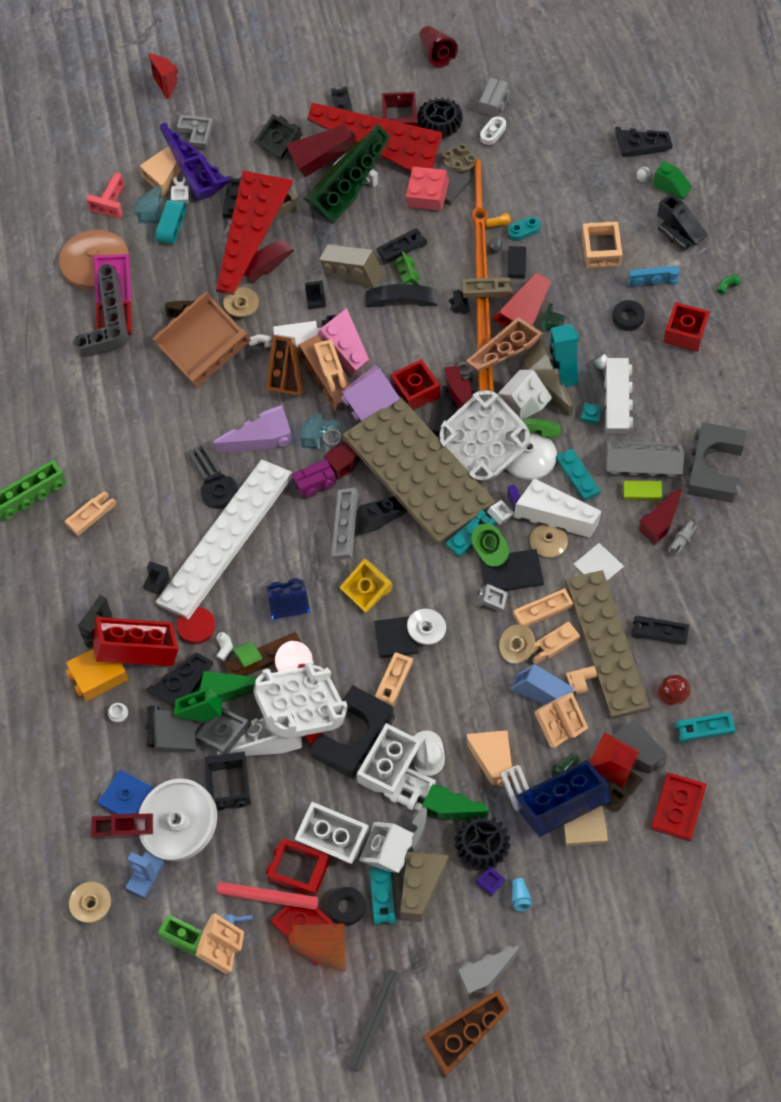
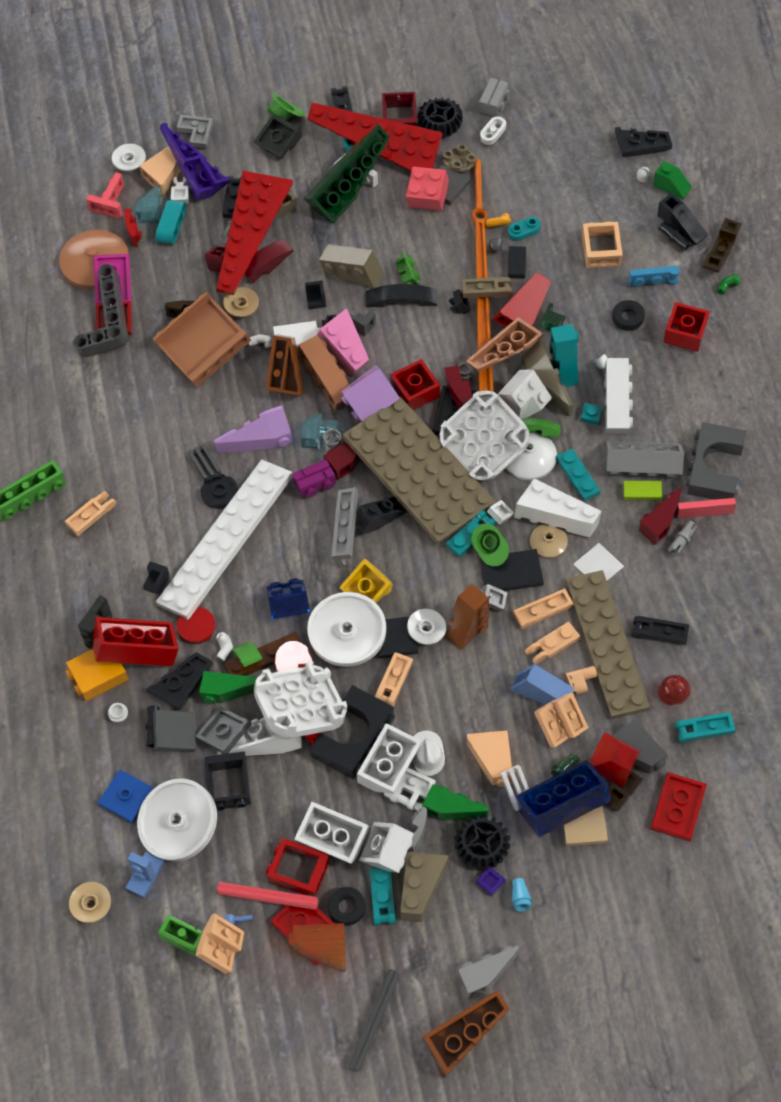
(121, 826): dark red slope -> none
(128, 157): none -> white dish
(132, 227): none -> red slope
(163, 73): red slope -> none
(199, 706): green slope -> none
(214, 258): none -> dark red slope
(284, 108): none -> bright green piece
(320, 149): dark red slope -> none
(329, 363): light nougat hinge -> none
(347, 629): none -> white dish
(364, 323): none -> dark grey panel
(395, 247): black plate -> none
(438, 46): dark red cone -> none
(470, 617): none -> dark orange wedge
(510, 643): tan dish -> none
(513, 495): dark purple tile -> none
(706, 508): none -> coral tile
(723, 245): none -> dark brown slope

